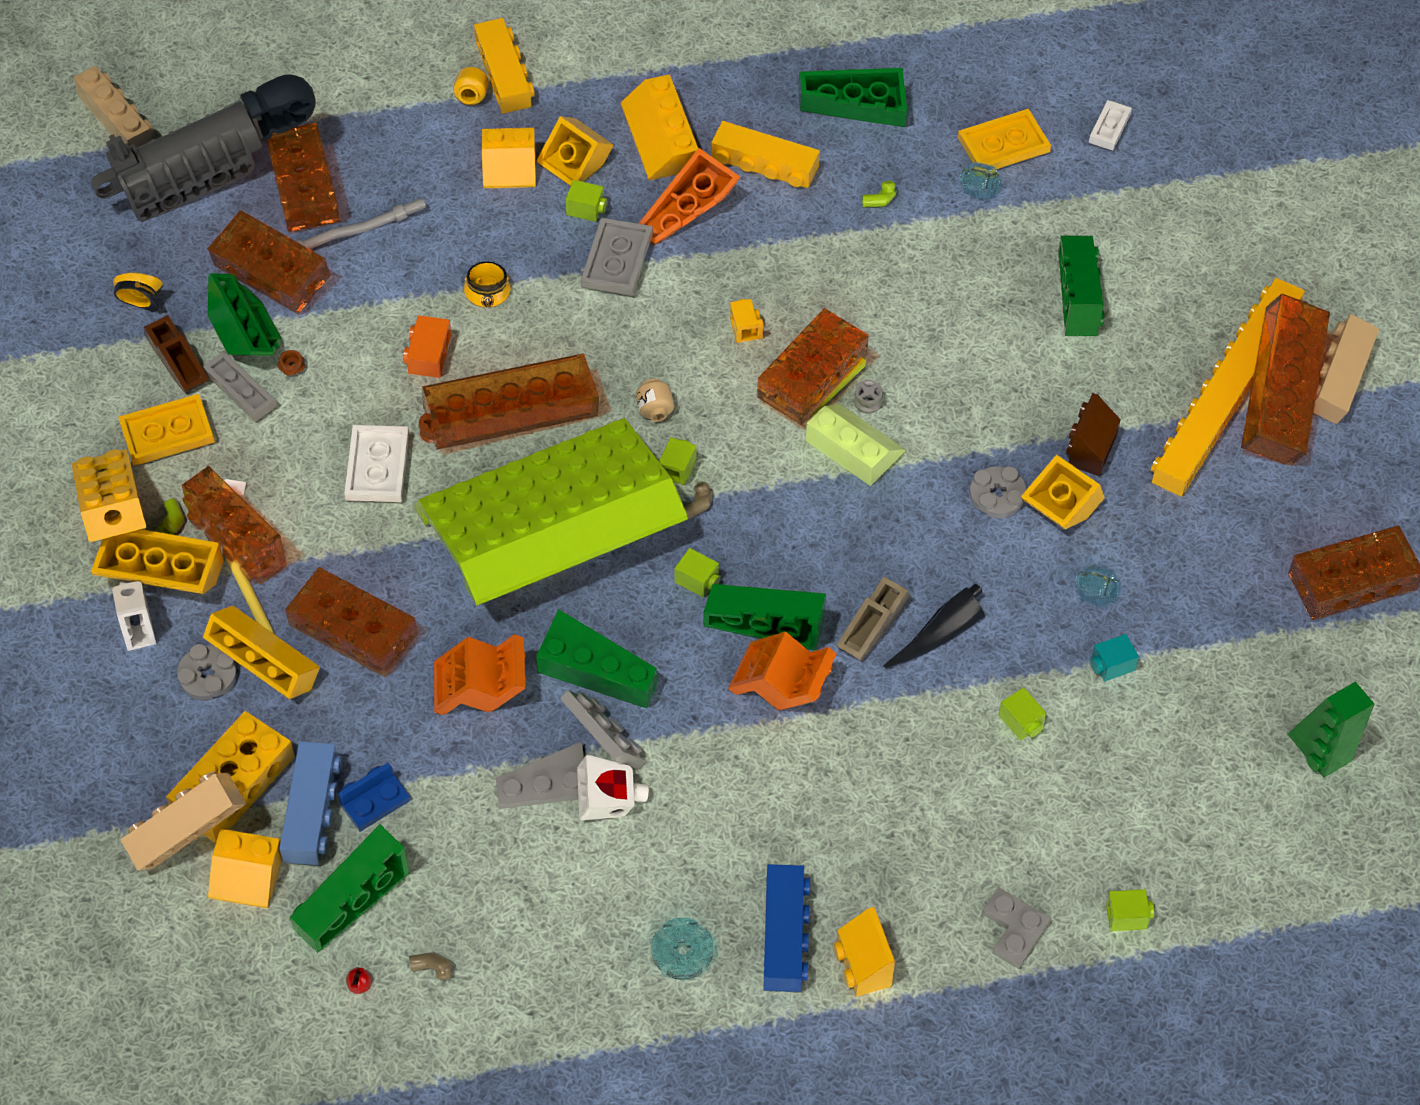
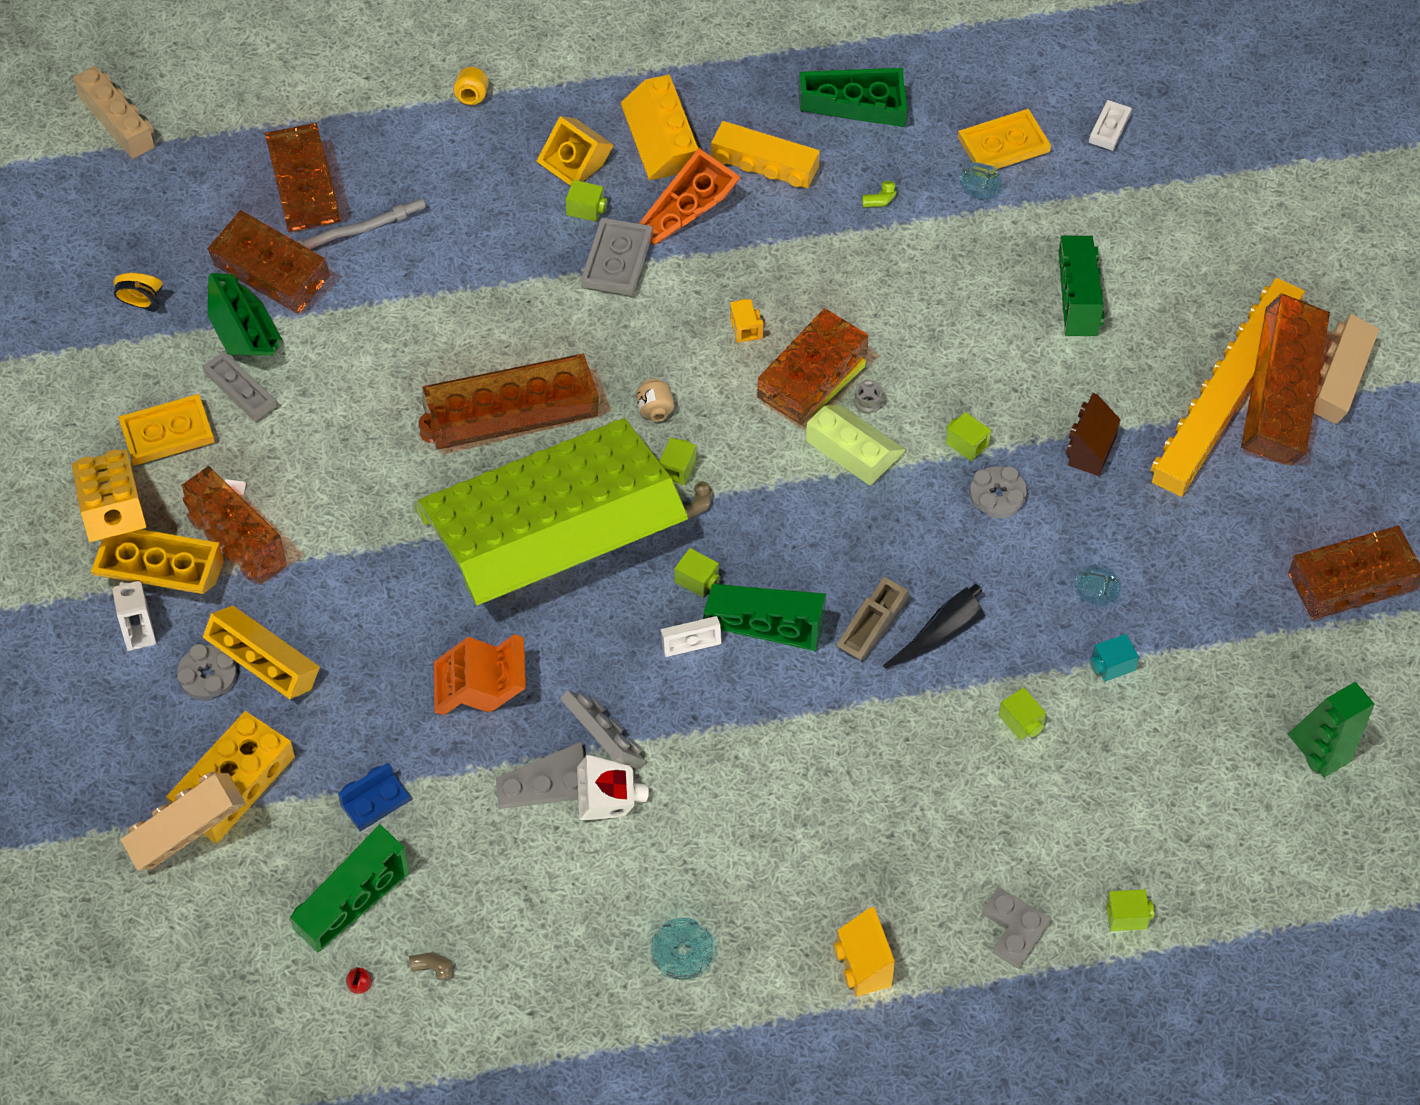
(173, 520): lime arm -> none
(175, 354): reddish brown slope -> none
(203, 149): dark grey piece -> none
(244, 868): yellow slope -> none
(249, 595): light yellow bar -> none
(288, 357): dark orange plate -> none
(309, 803): medium blue brick -> none
(351, 622): clear orange brick -> none
(376, 463): white plate -> none
(428, 346): orange brick -> none
(486, 284): yellow piece -> none
(503, 65): yellow brick -> none
(509, 157): yellow slope -> none
(594, 662): green wedge -> none
(691, 636): none -> white plate
(782, 671): orange bracket -> none
(784, 928): blue brick -> none
(968, 436): none -> lime brick
(1064, 493): yellow slope -> none

